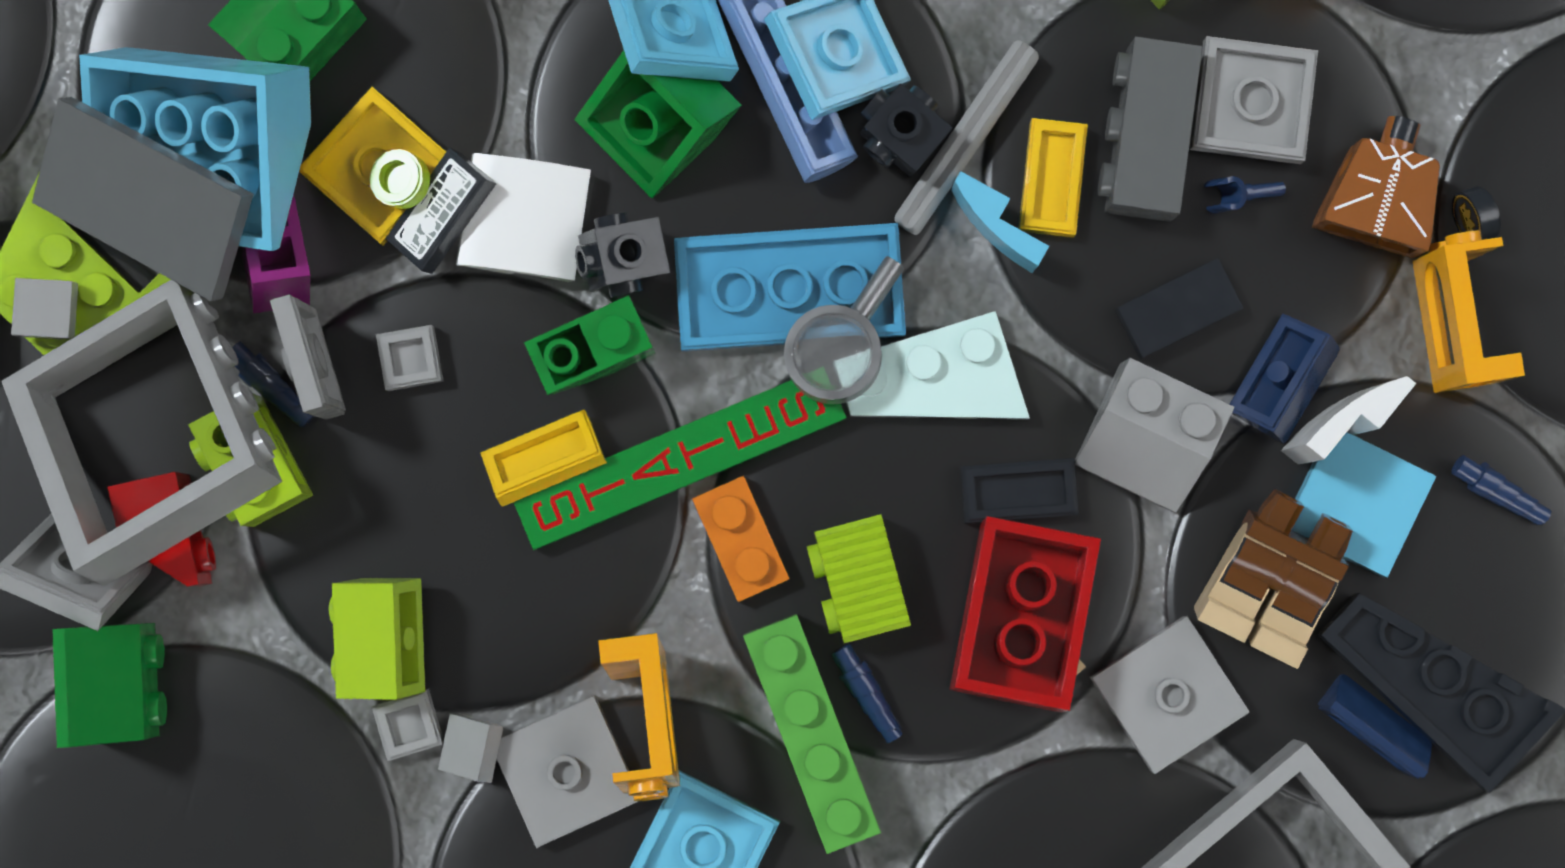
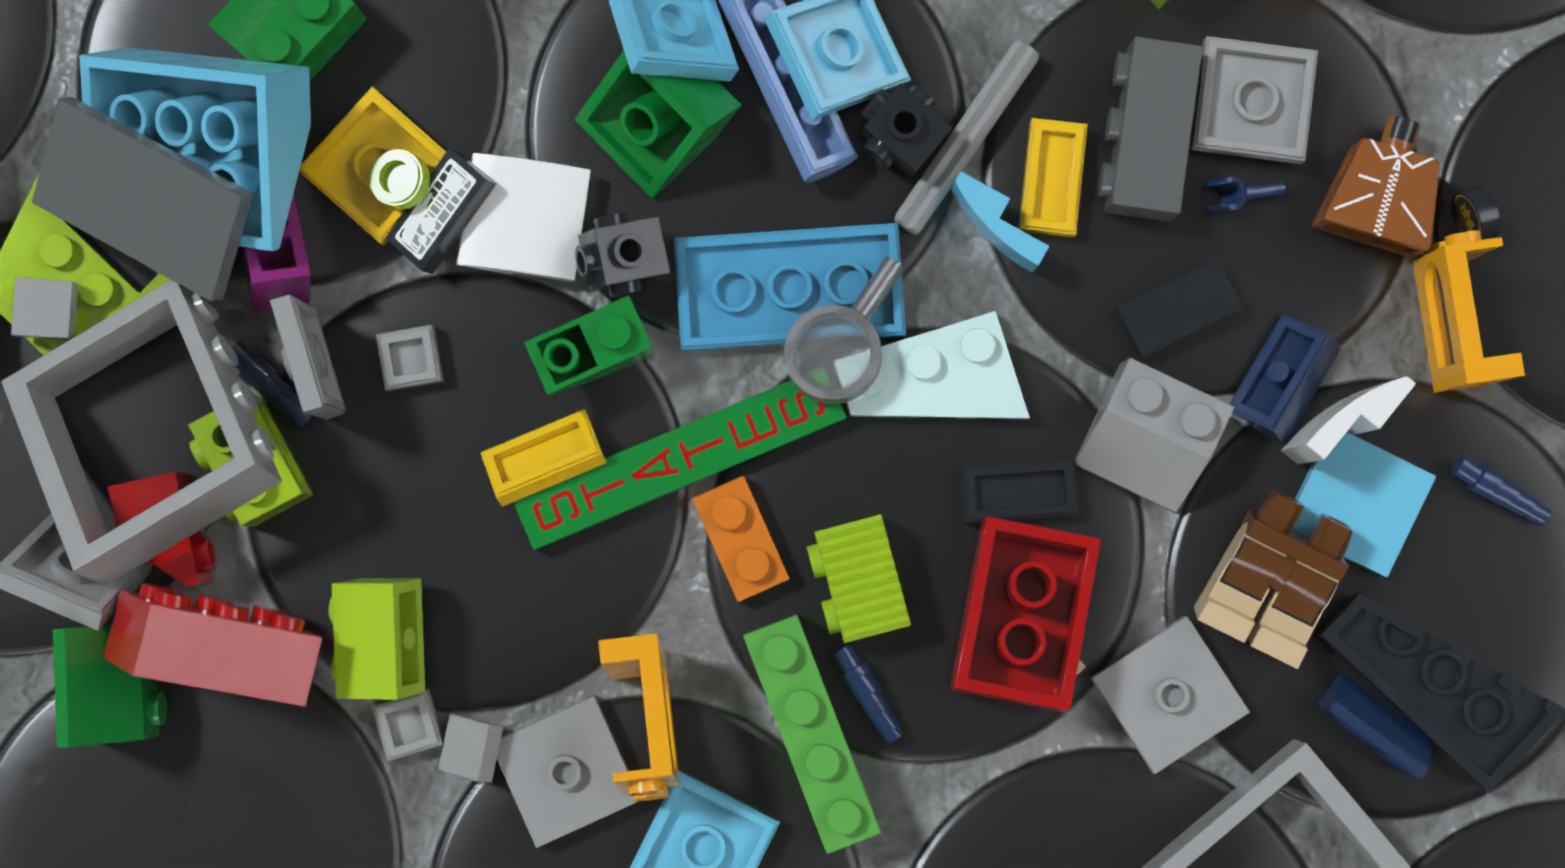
(212, 644): none -> brick

